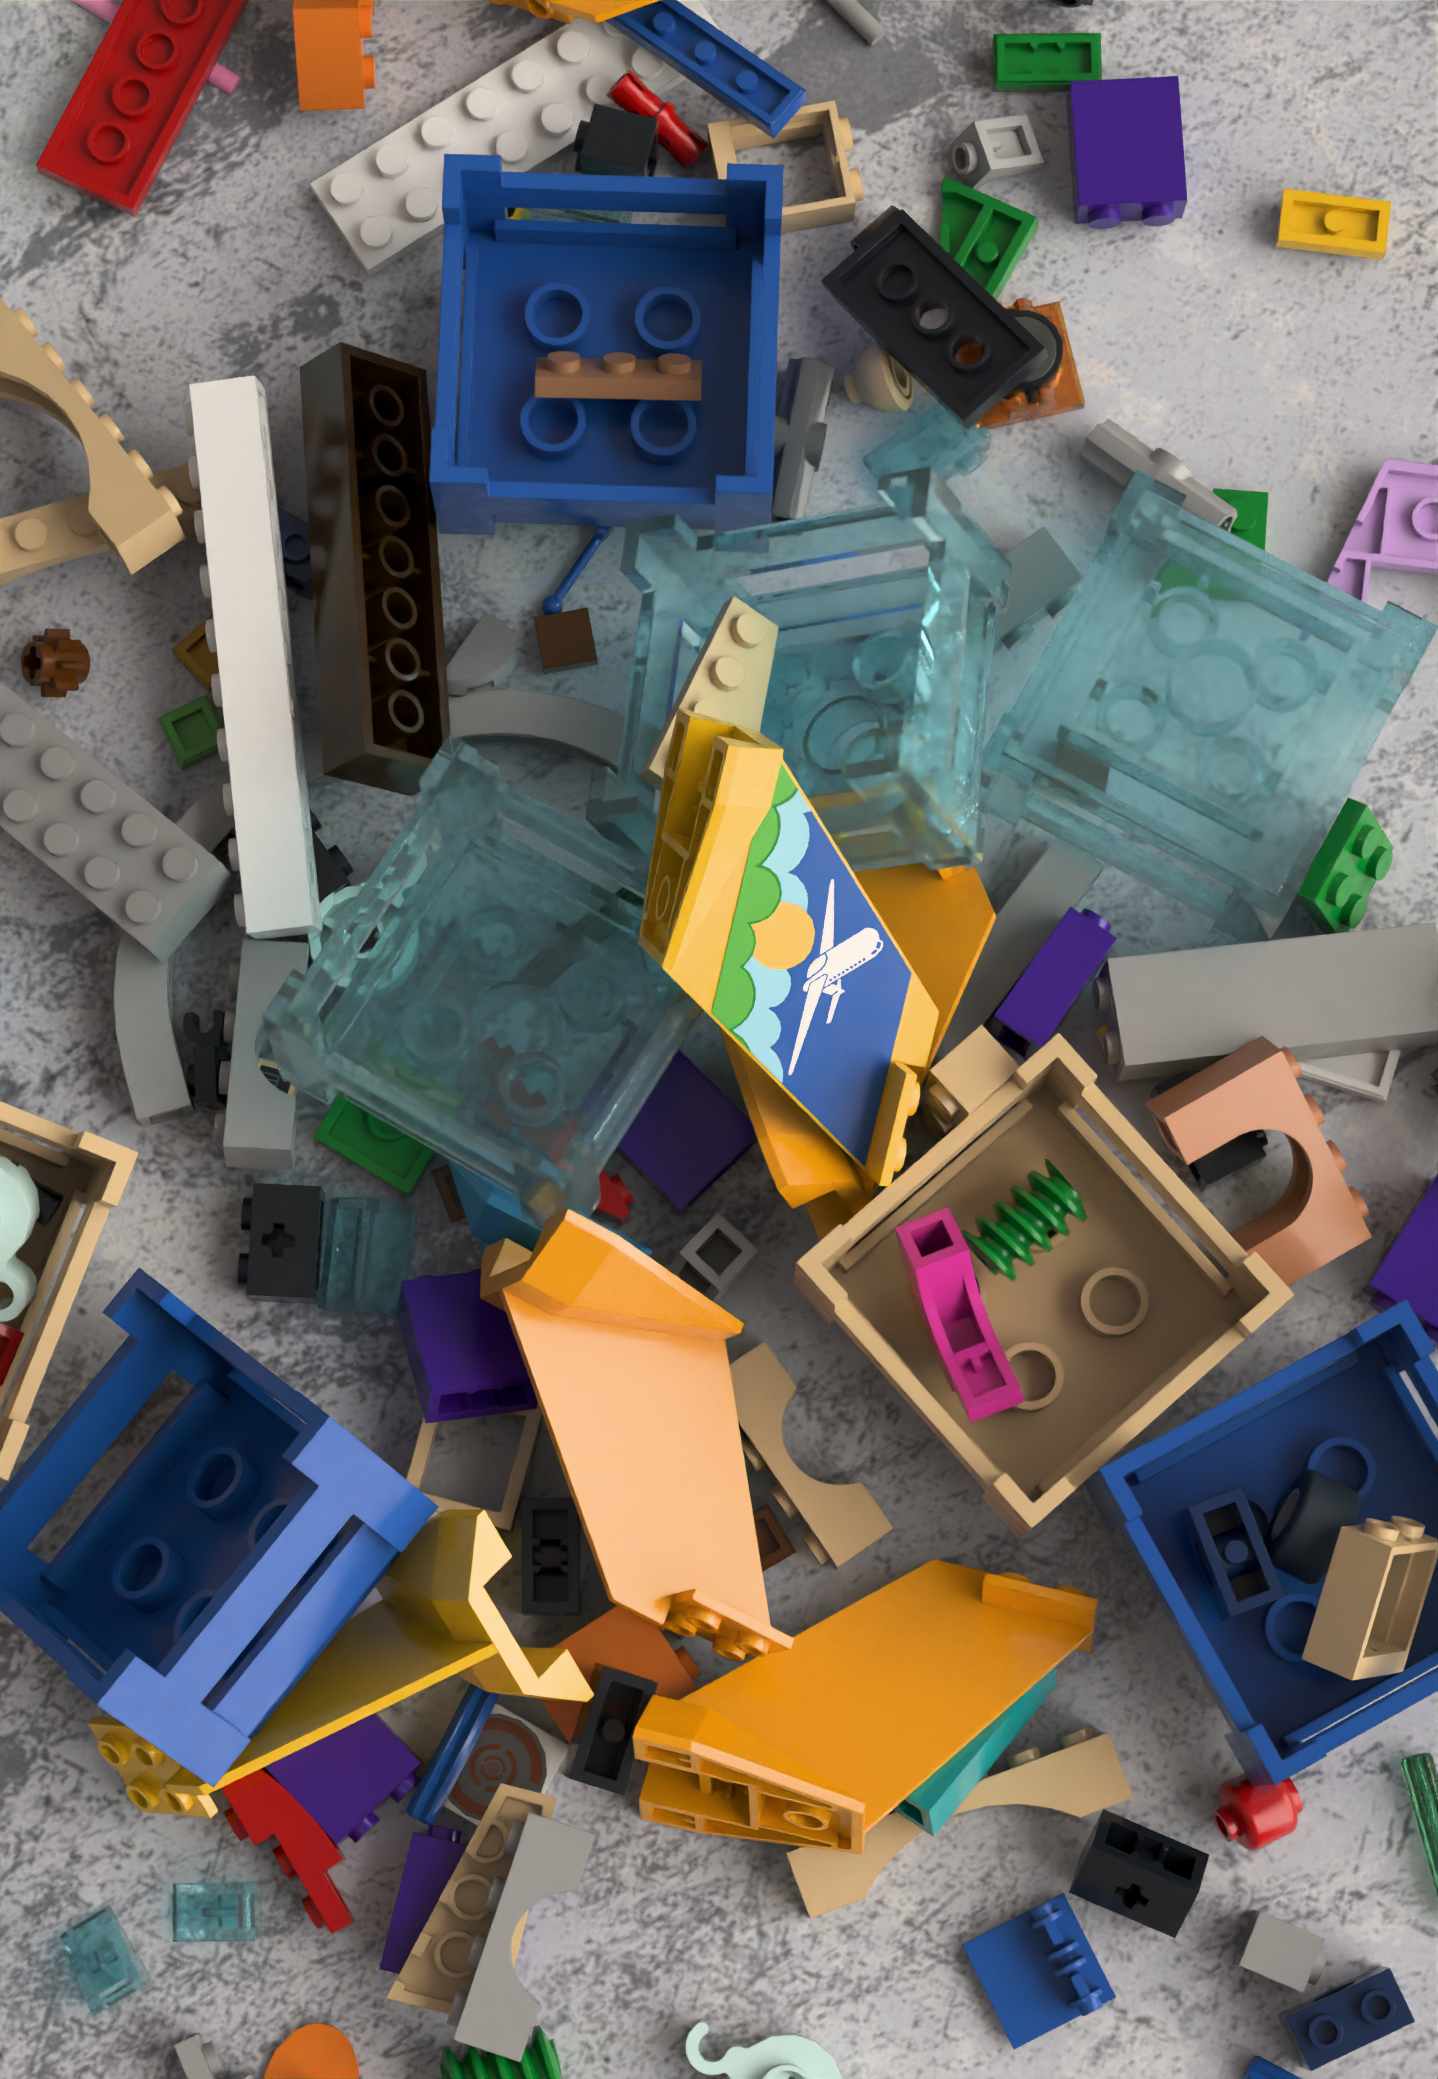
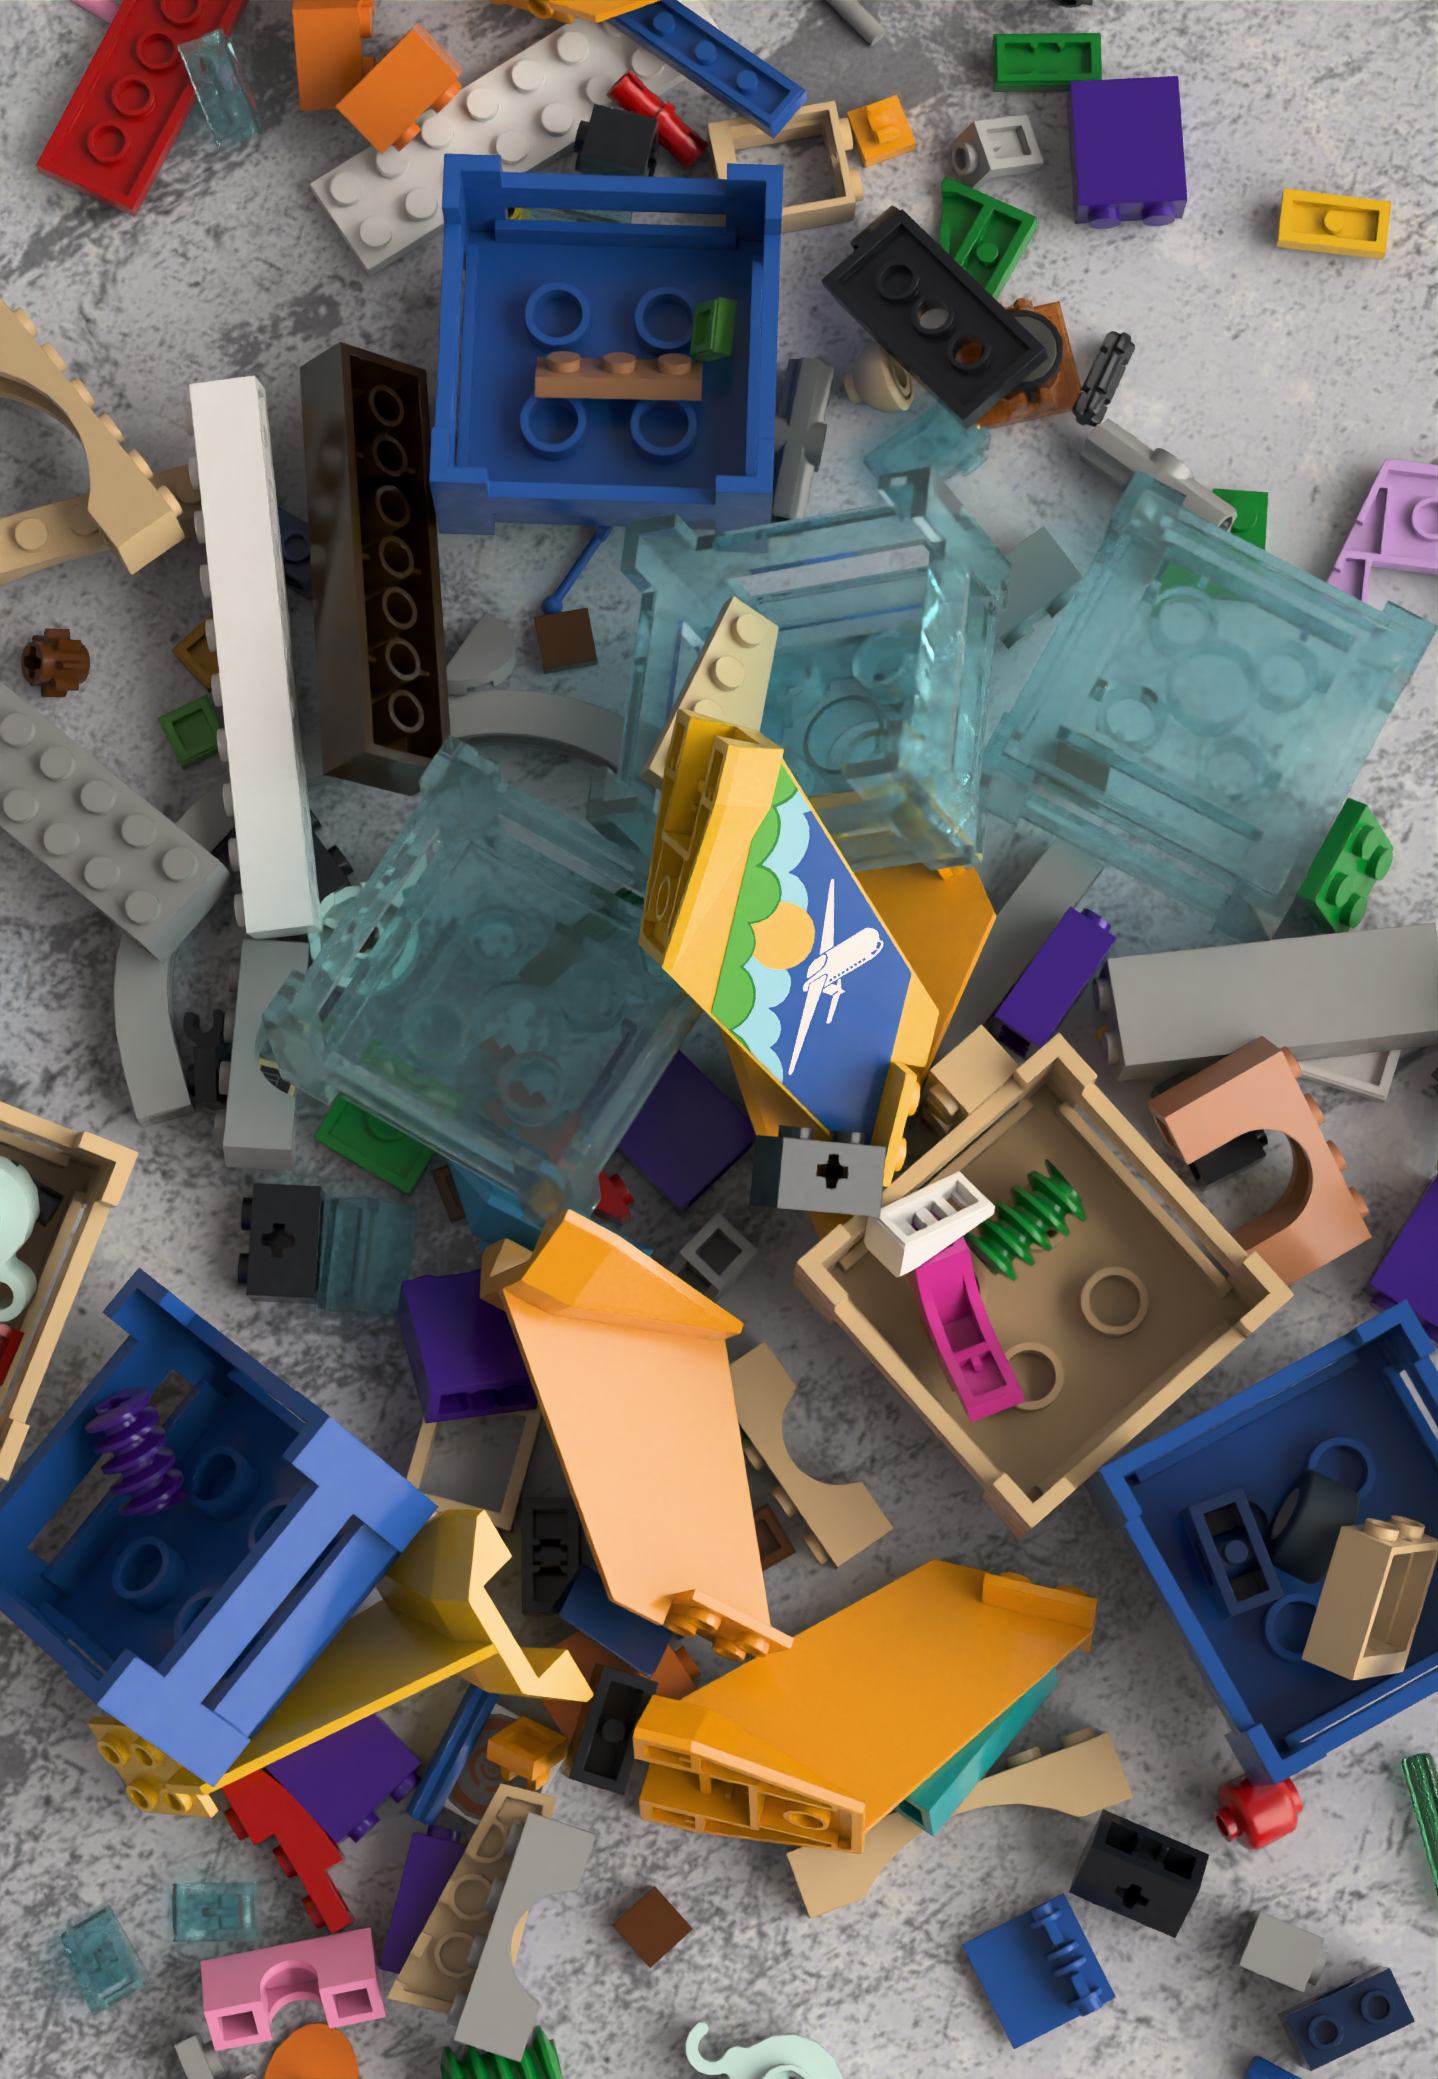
(137, 1453): none -> dark purple piece
(221, 93): none -> clear light blue hinge
(251, 1986): none -> bright pink arch
(400, 89): none -> orange brick
(527, 1751): none -> light orange tile
(617, 1630): none -> dark blue slope
(652, 1926): none -> reddish brown tile
(713, 329): none -> bright green tile
(788, 1179): none -> brick
(881, 131): none -> light orange tile
(904, 1248): none -> white slope
(1103, 378): none -> black axle

